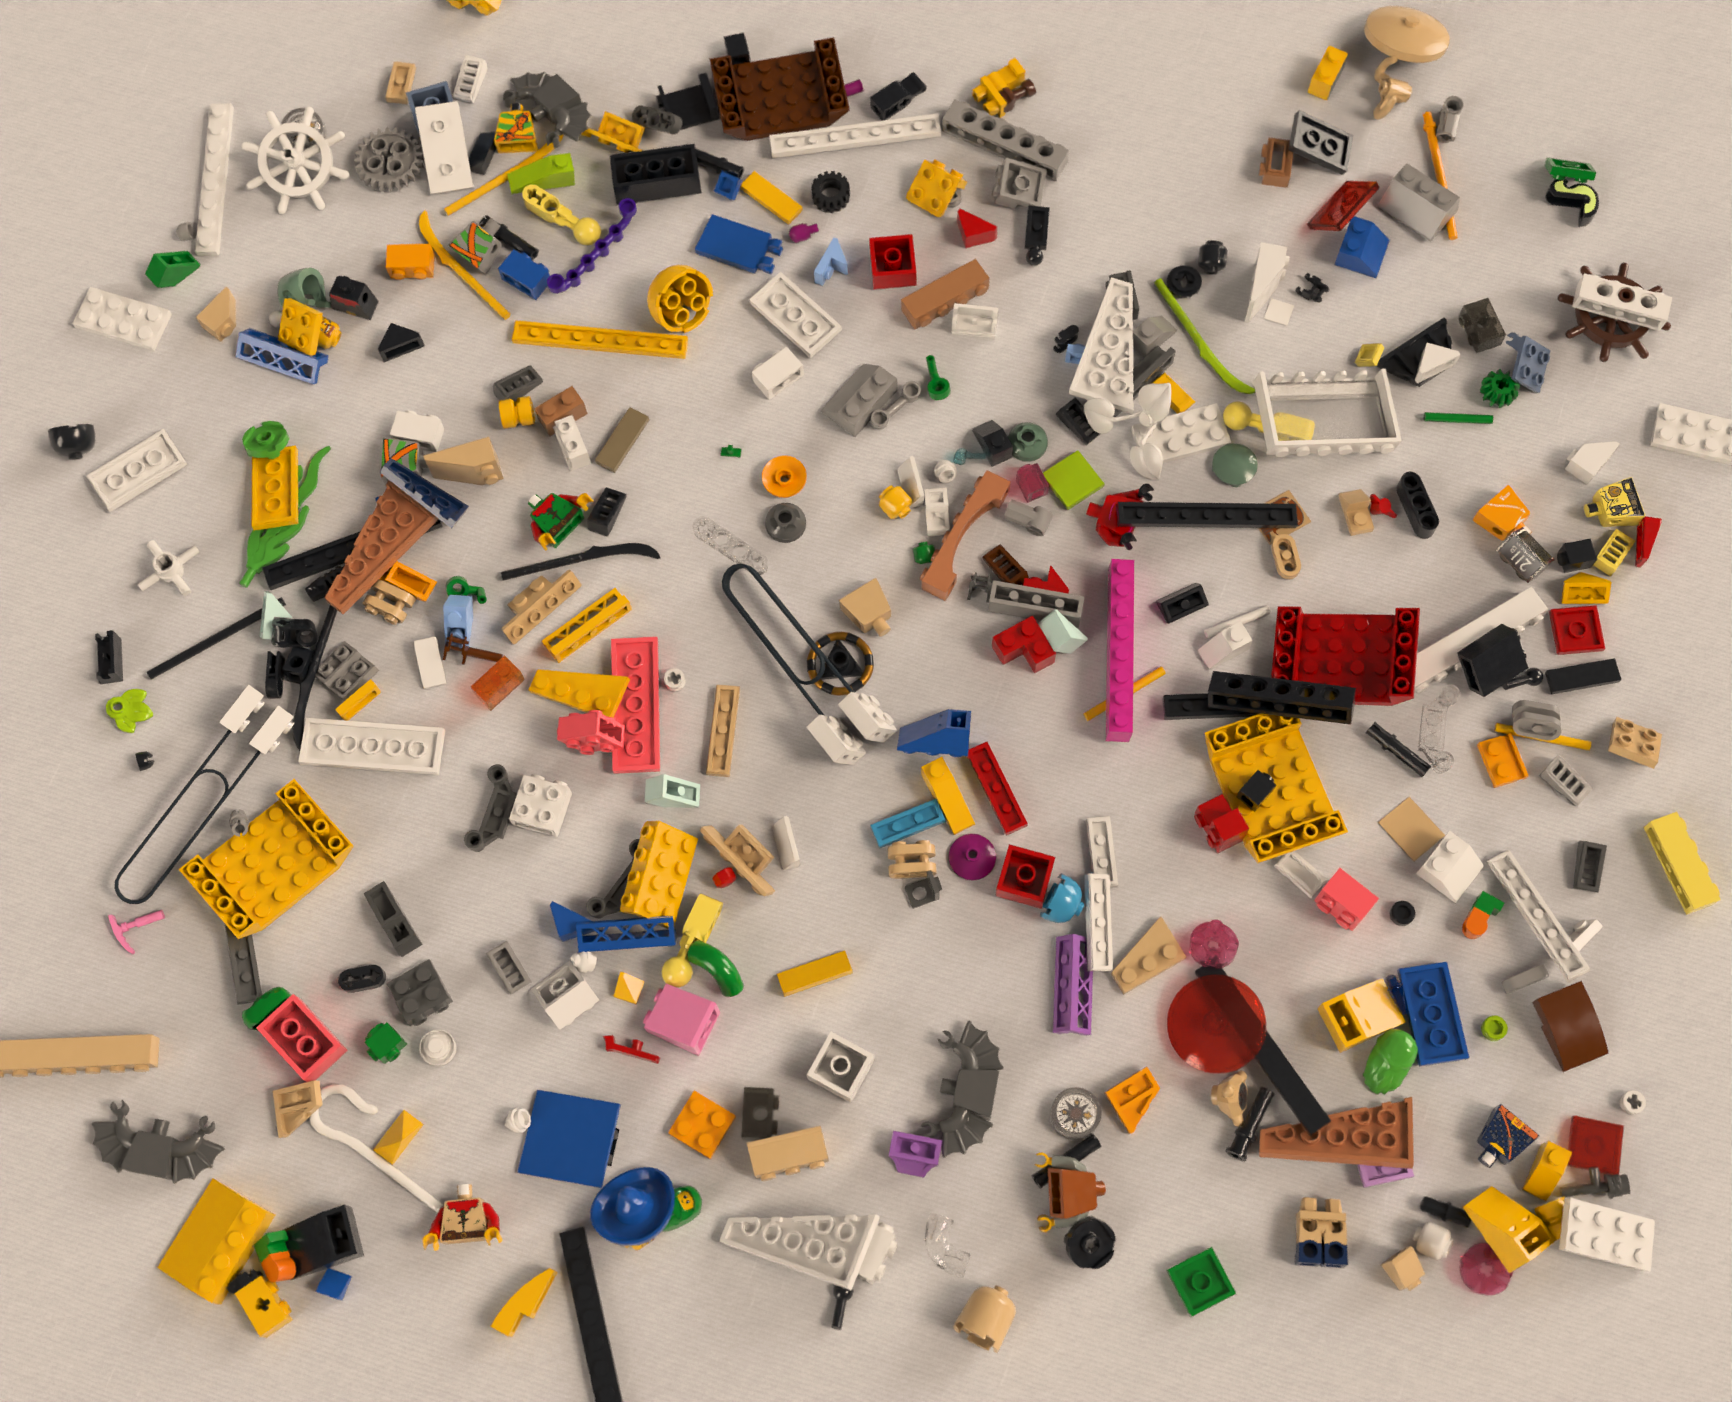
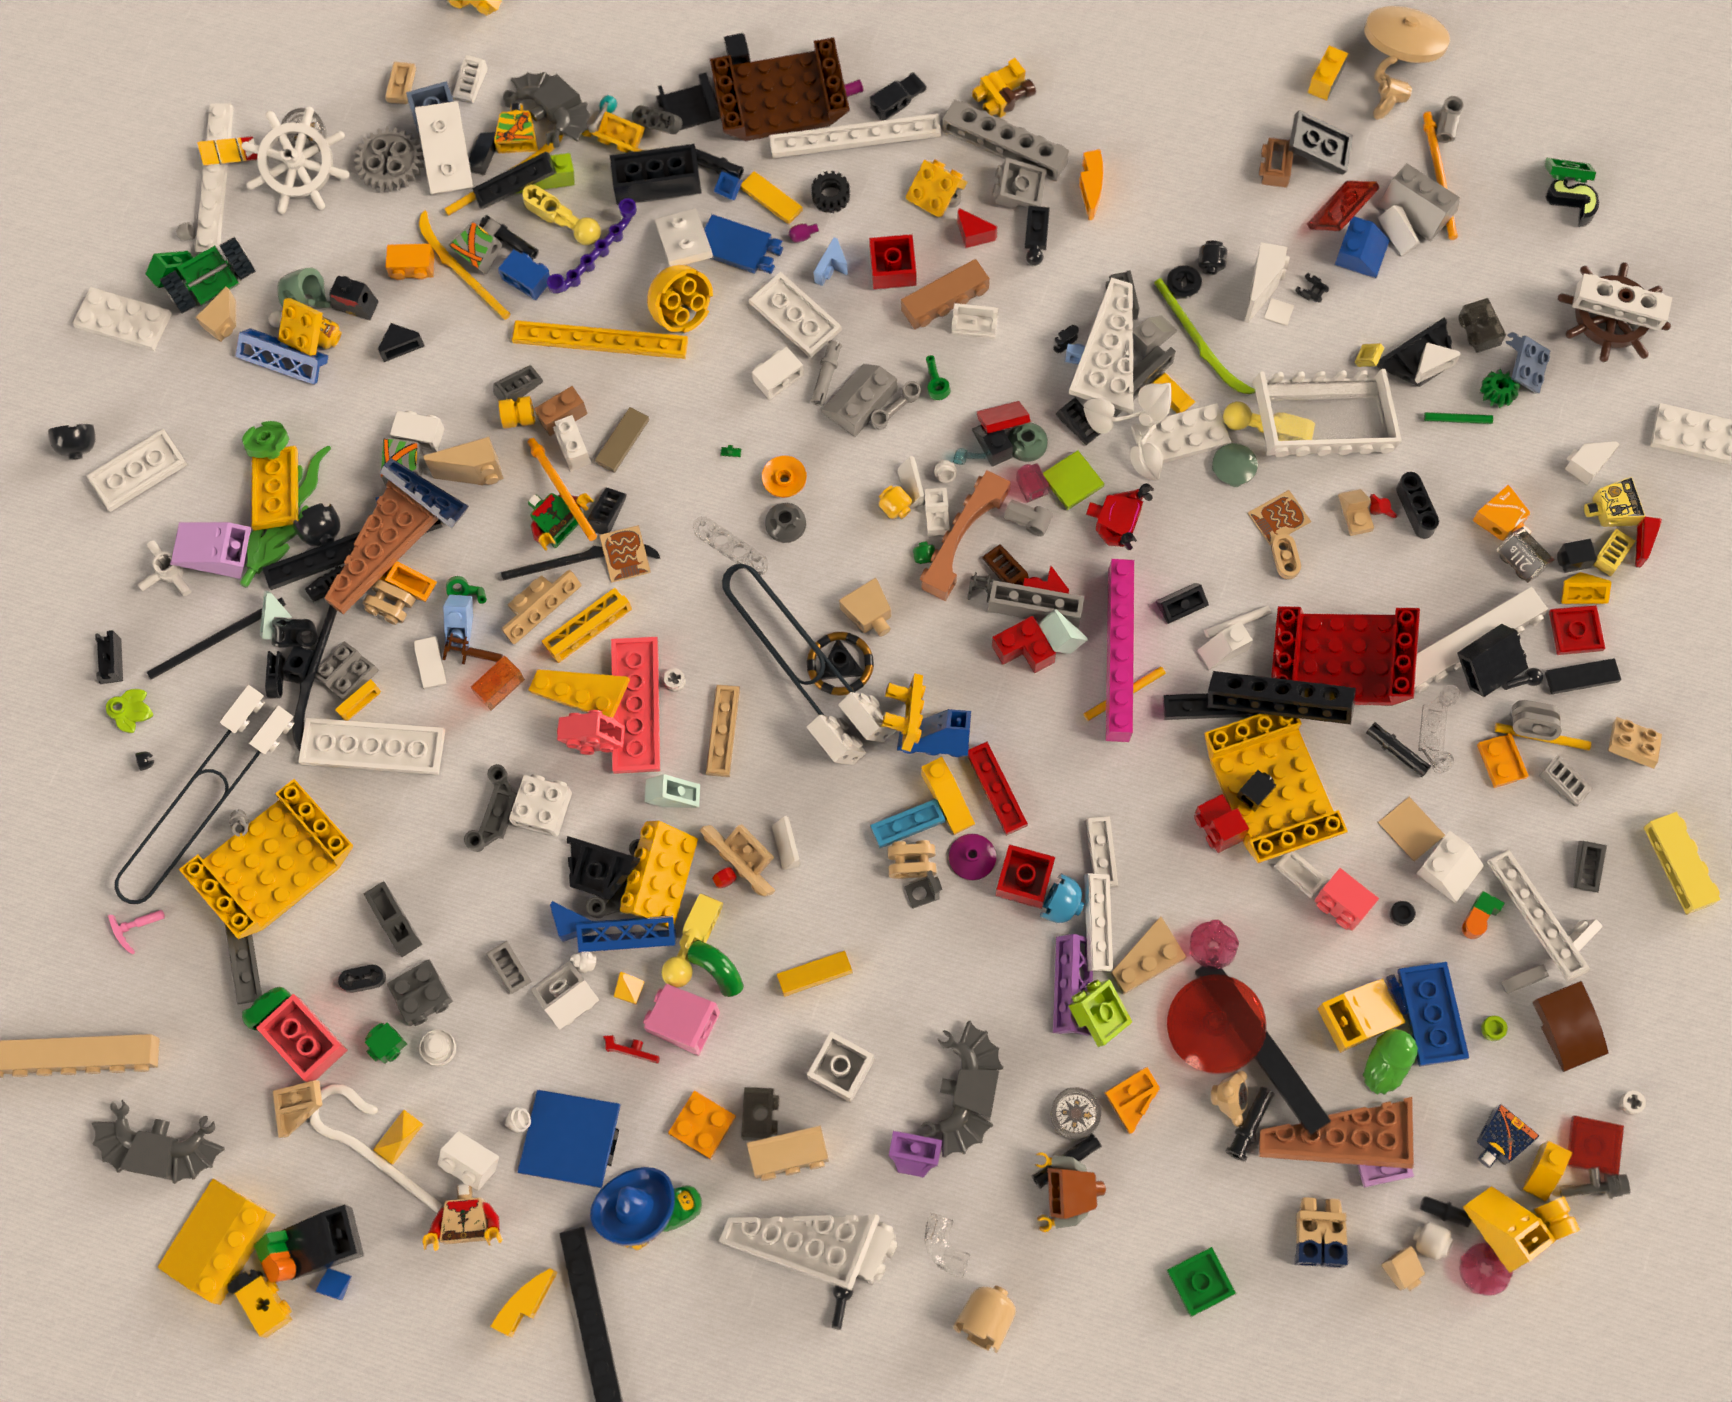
(208, 275): none -> plate
(211, 547): none -> lavender slope
(225, 151): none -> yellow sticker
(318, 525): none -> black cylinder
(468, 1160): none -> white brick
(514, 180): none -> black plate
(539, 453): none -> light orange bar
(598, 868): none -> black wing
(610, 107): none -> hinge
(625, 553): none -> sticker
(683, 238): none -> white plate
(828, 363): none -> light grey pin
(912, 721): none -> yellow plate
(1003, 416): none -> red tile
(1079, 1234): black plate -> none
(1091, 181): none -> light orange slope
(1100, 1011): none -> lime plate
(1206, 515): black plate -> none
(1399, 229): none -> white slope
(1607, 1234): white plate -> none

